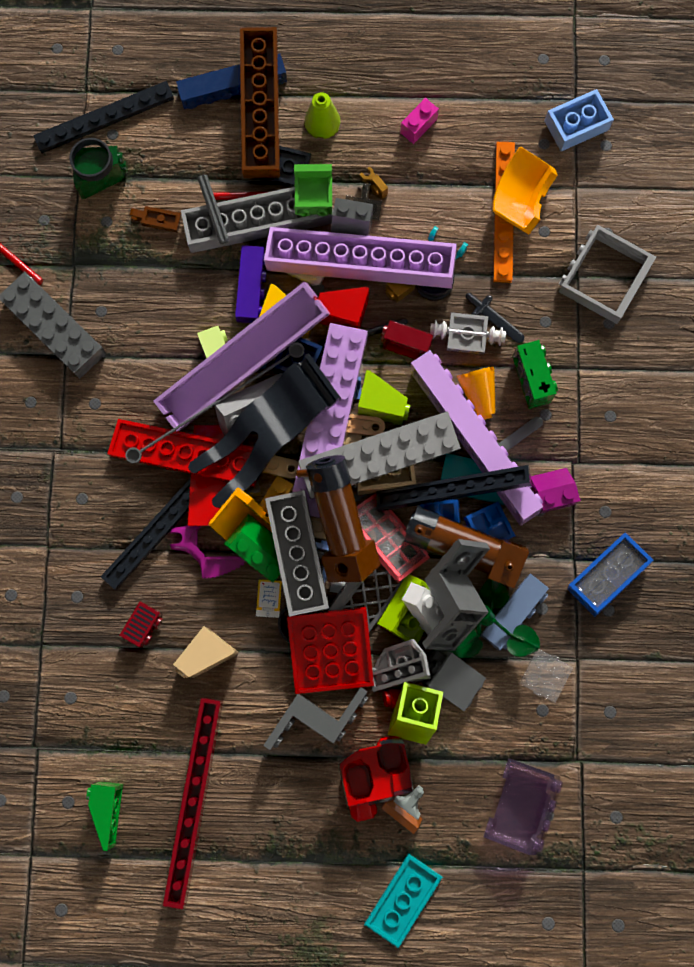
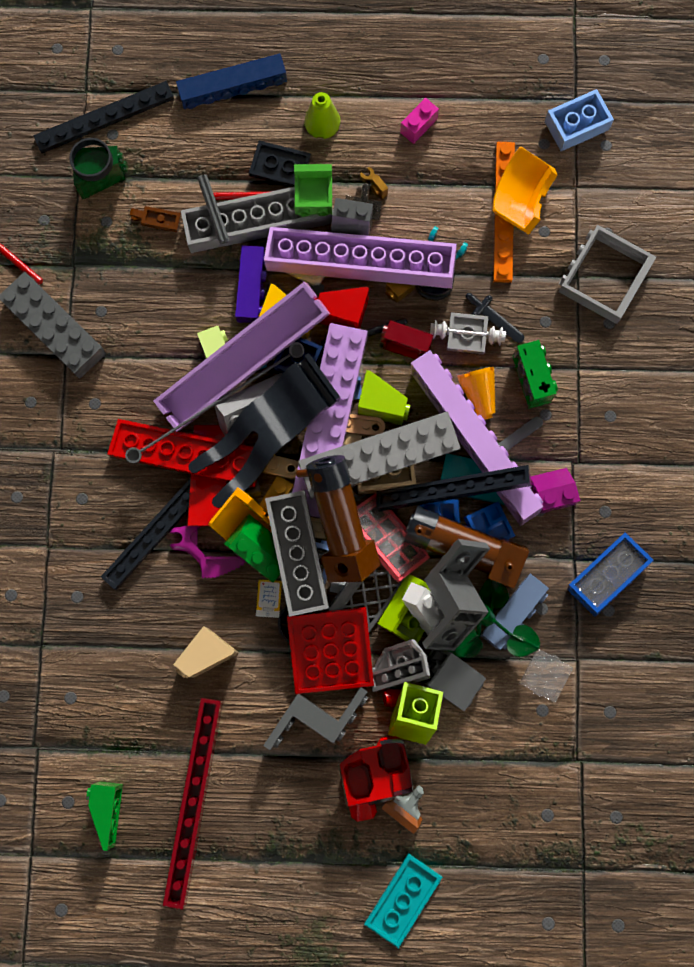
(141, 625): dark red brick -> none
(259, 102): reddish brown brick -> none
(524, 808): clear purple windscreen -> none

